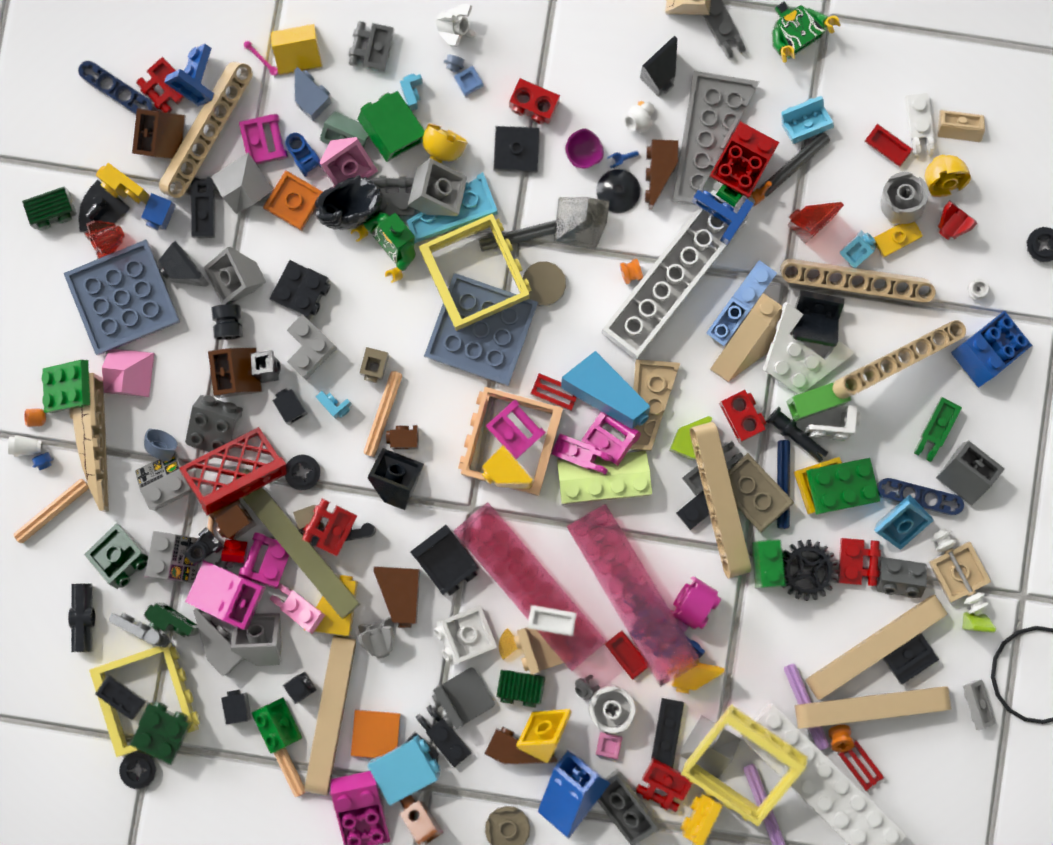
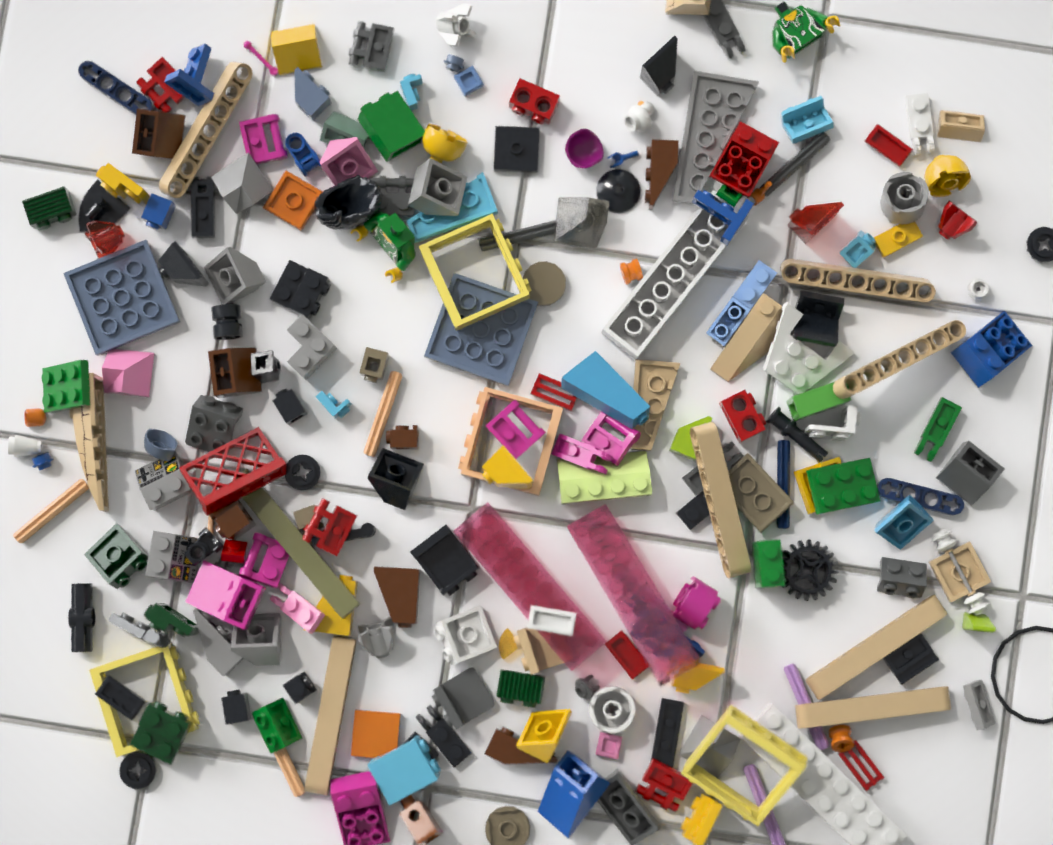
(851, 562): red plate -> none

